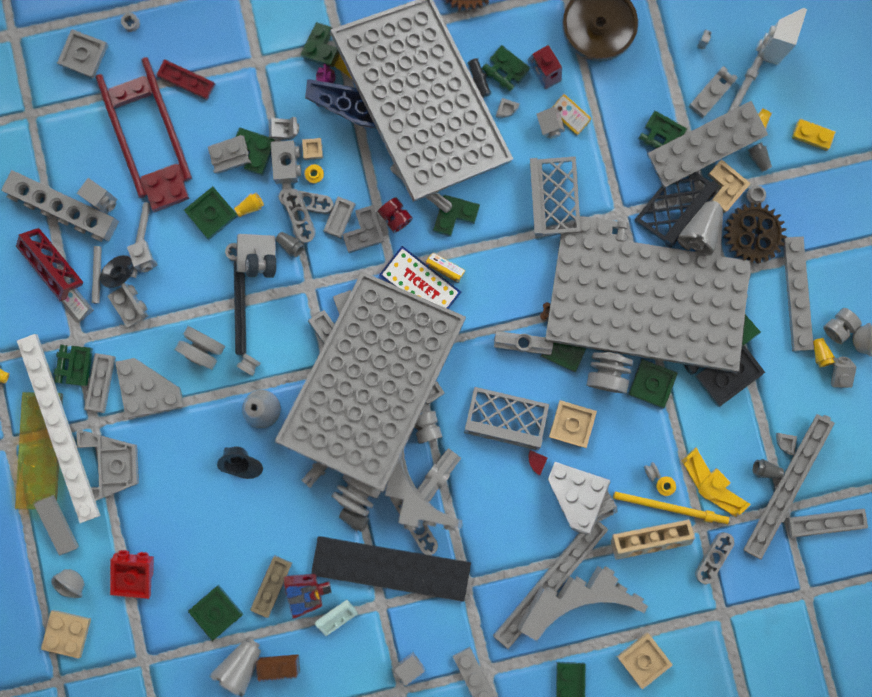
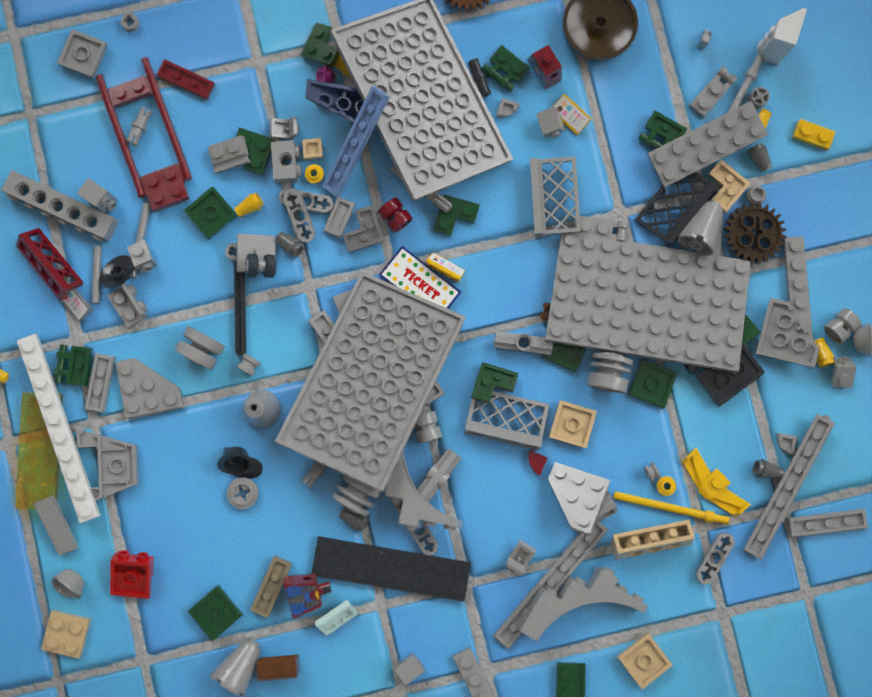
(139, 126): none -> light grey pin
(234, 489): none -> light grey gear
(356, 141): none -> medium blue plate
(490, 377): none -> dark green plate
(520, 557): none -> light grey bracket
(761, 94): none -> flat silver wheel
(786, 336): none -> light grey plate

